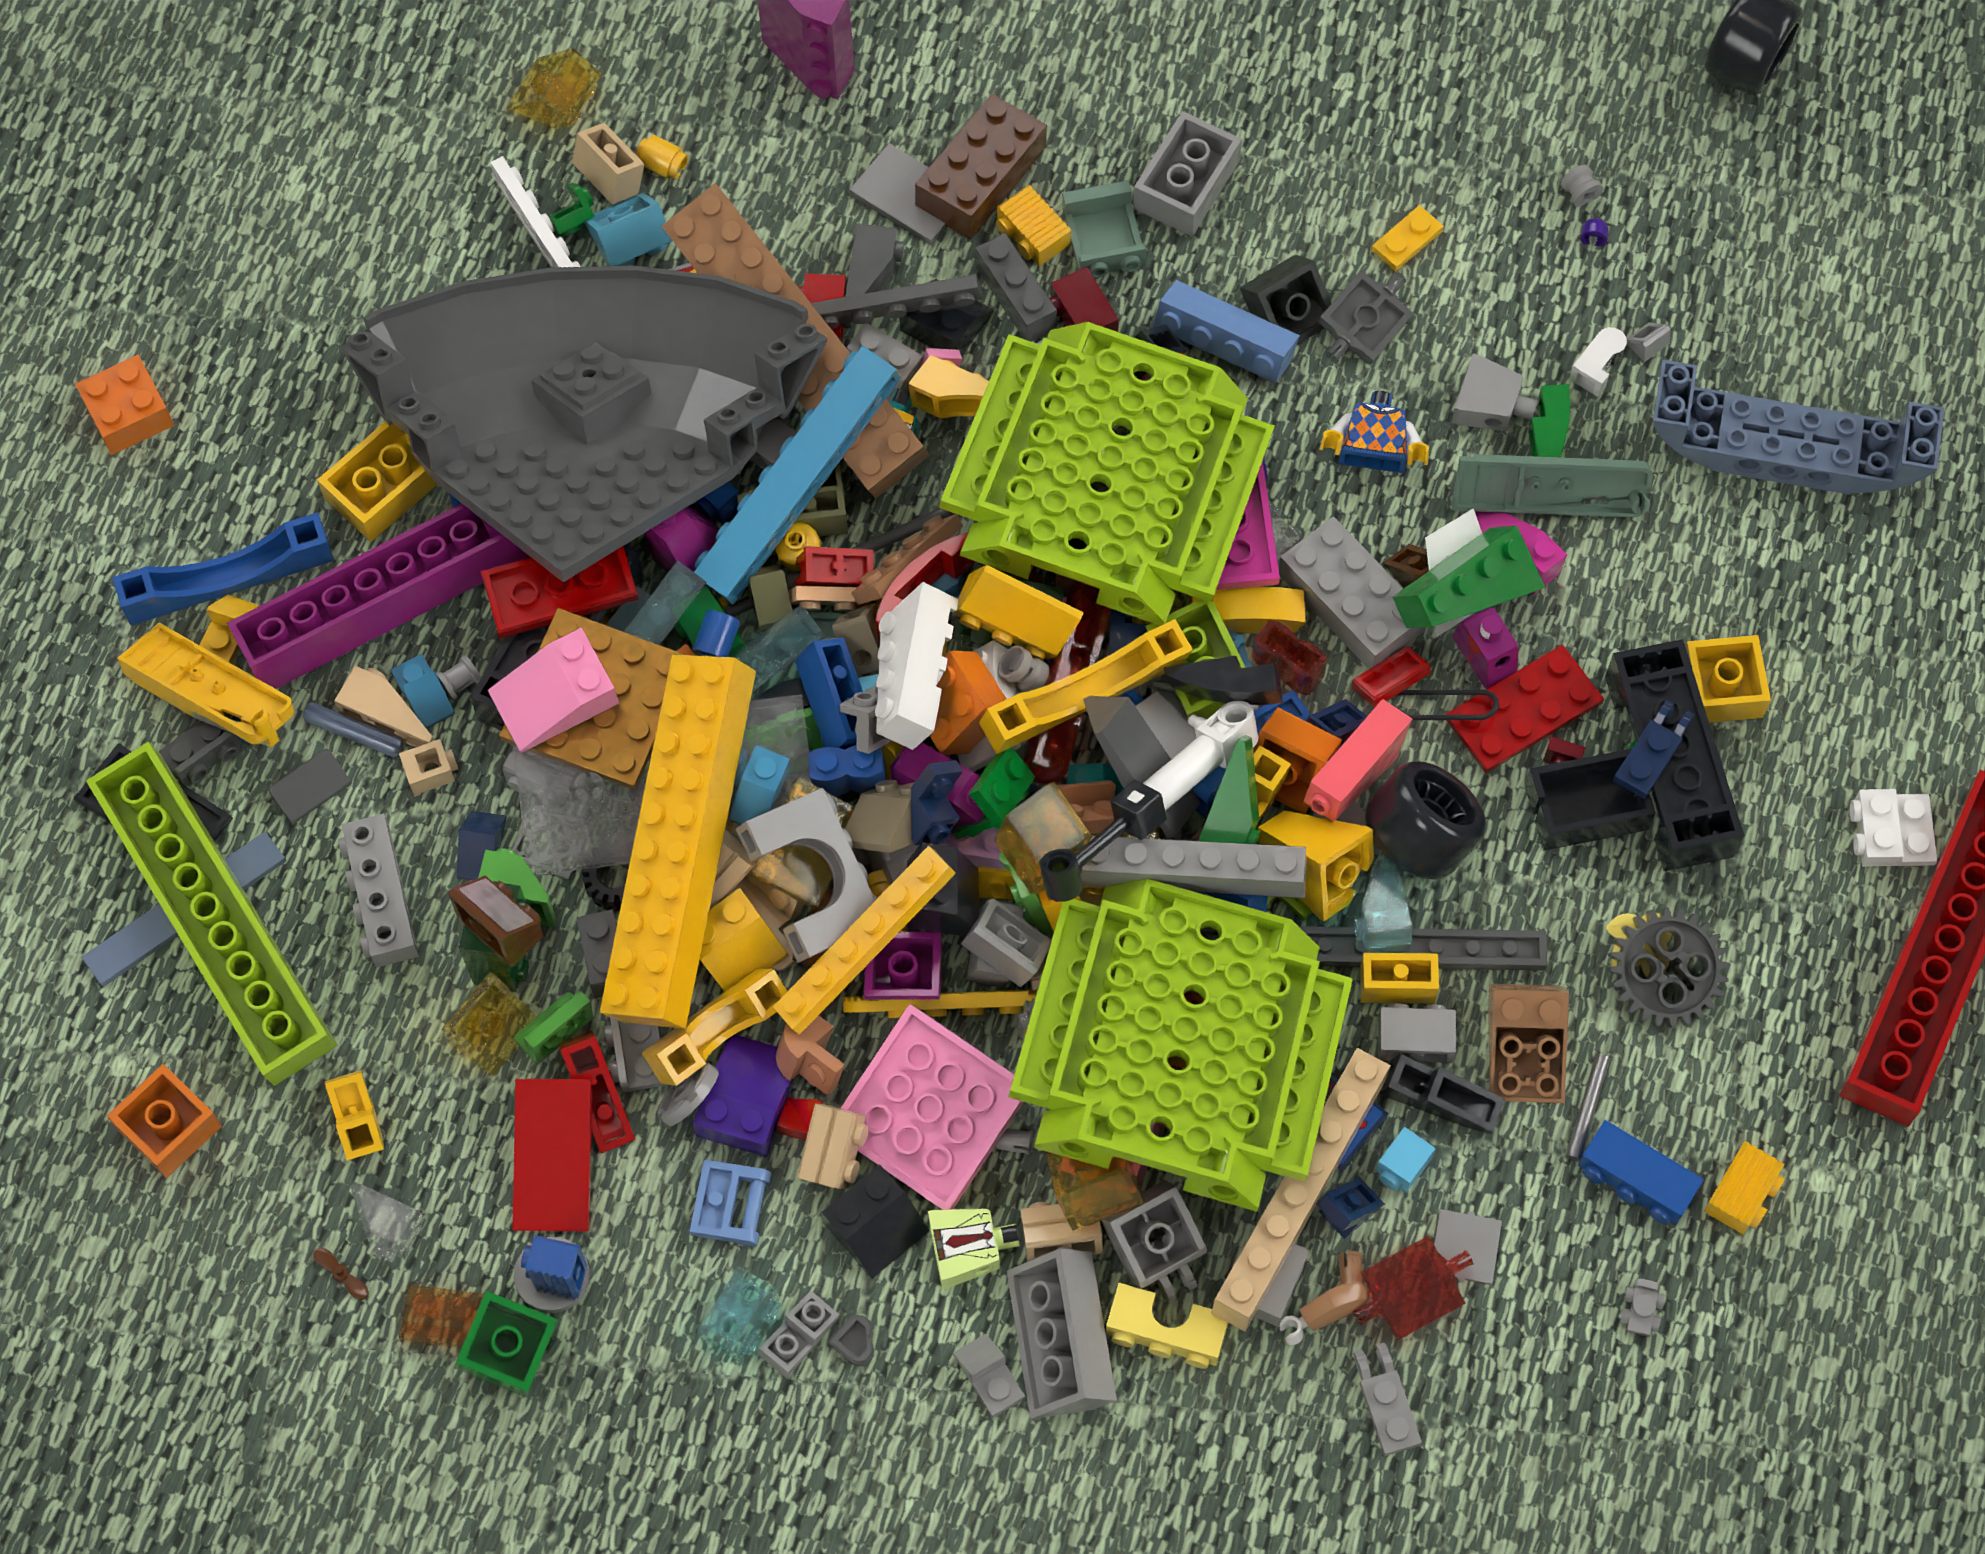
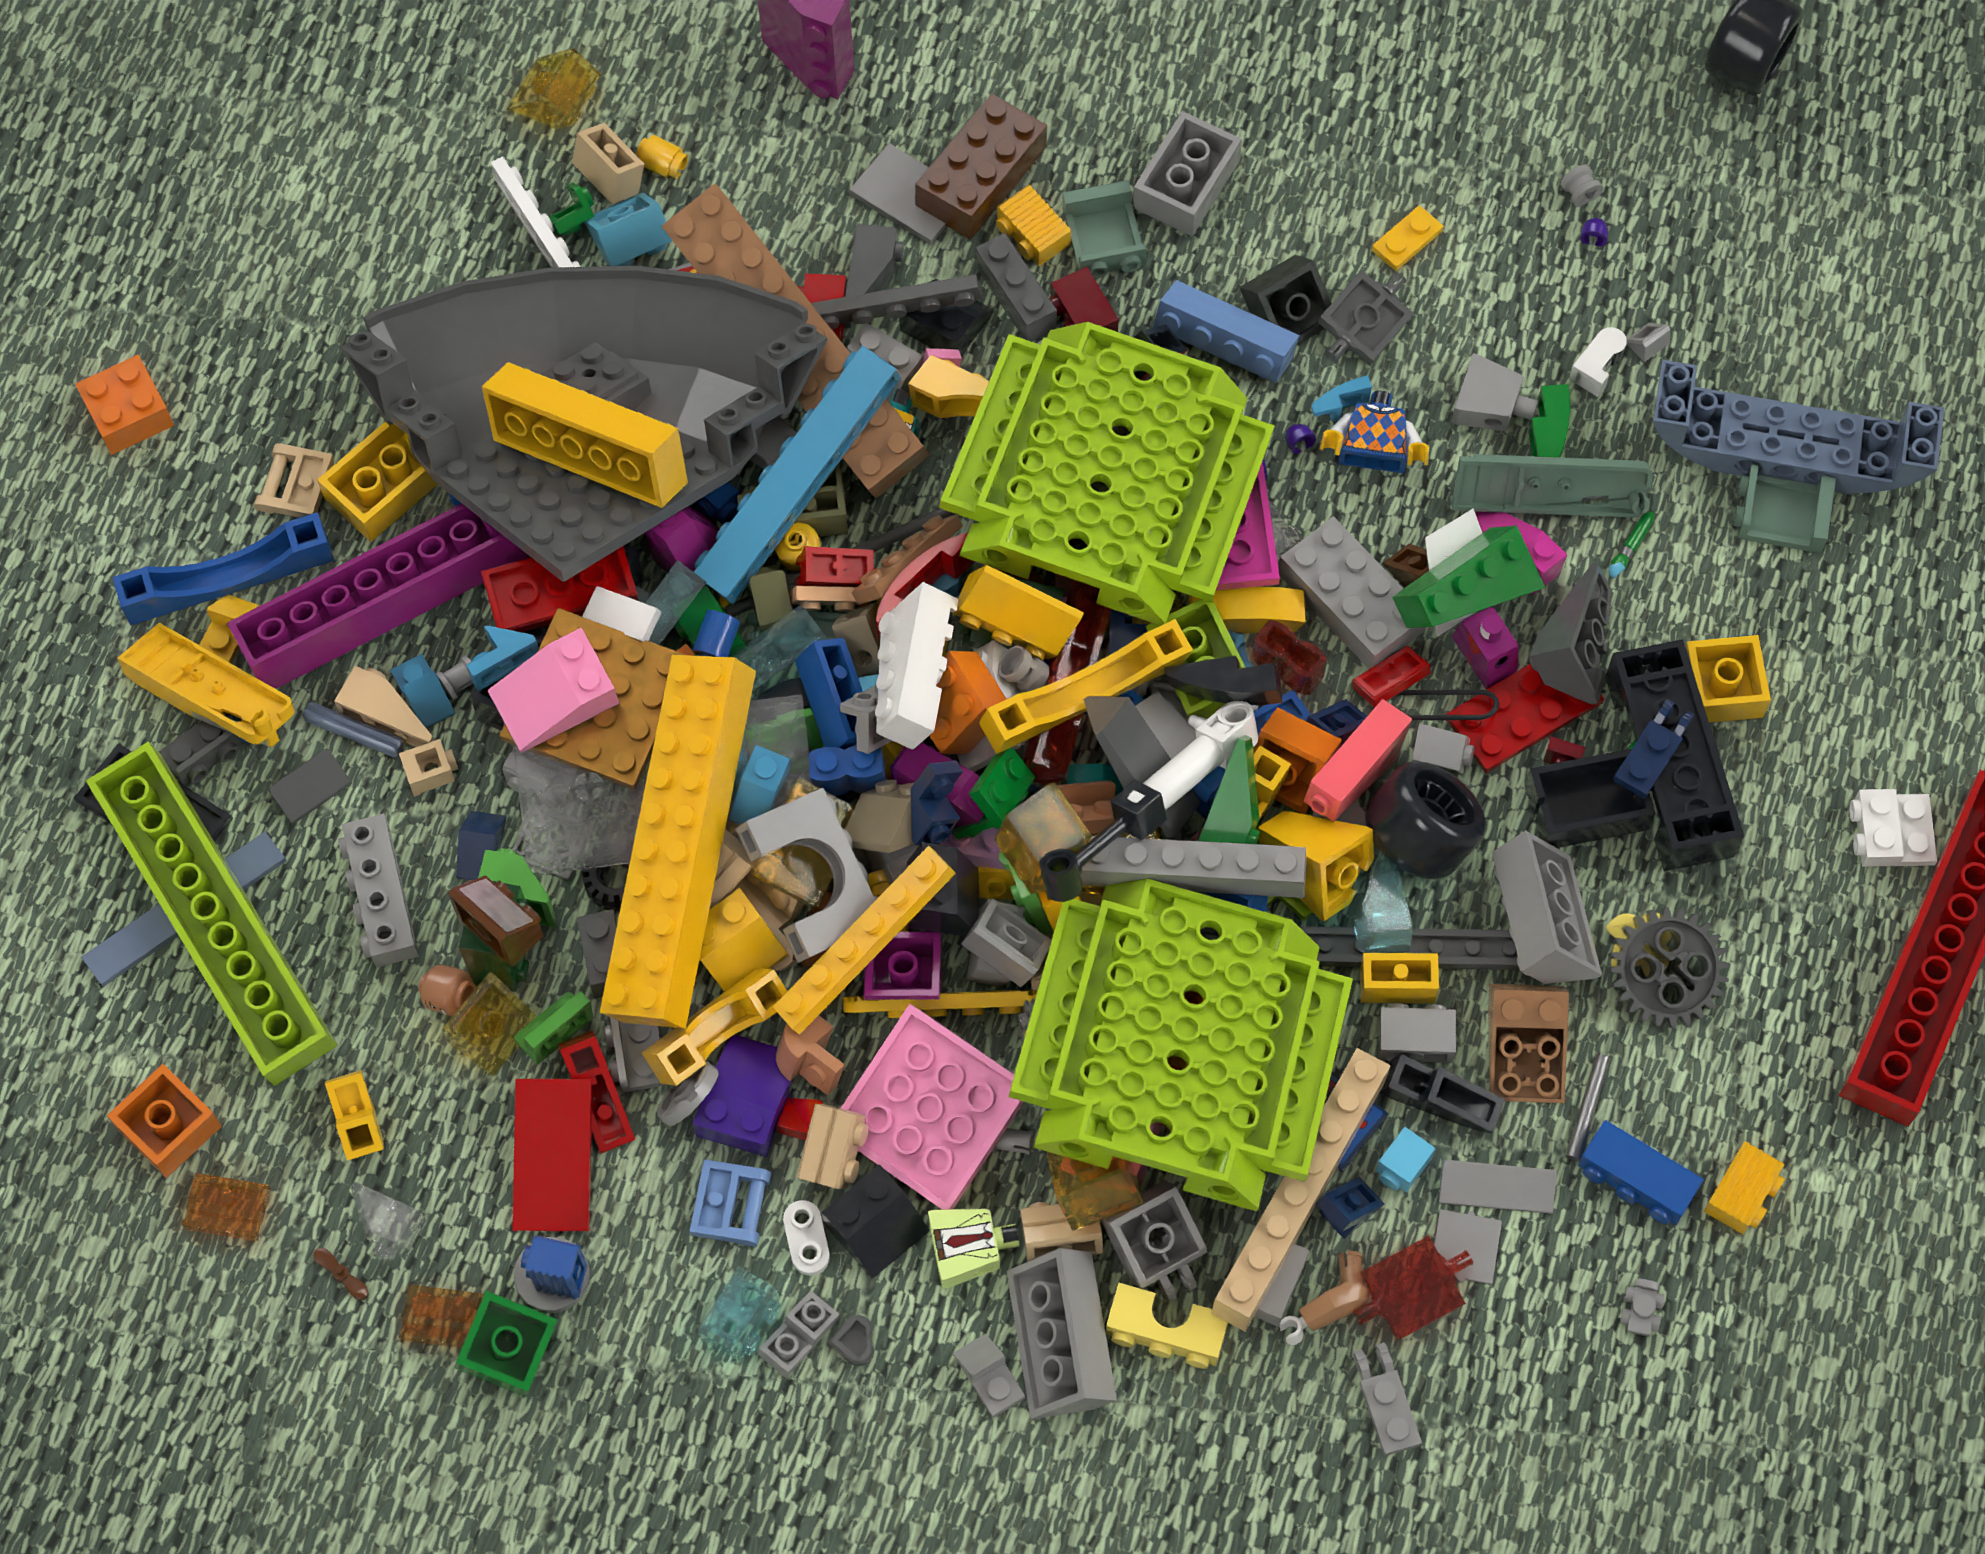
(226, 1206): none -> clear orange plate
(302, 491): none -> tan plate
(445, 988): none -> nougat head
(509, 652): none -> dark azure slope
(585, 434): none -> yellow brick
(622, 613): none -> white tile
(805, 1237): none -> white plate
(1297, 433): none -> dark purple hinge
(1342, 396): none -> dark azure slope
(1443, 748): none -> light grey slope
(1497, 1186): none -> light grey slope
(1545, 911): none -> light grey slope
(1573, 639): none -> dark grey wedge
(1632, 543): none -> green piece
(1784, 511): none -> sand green panel

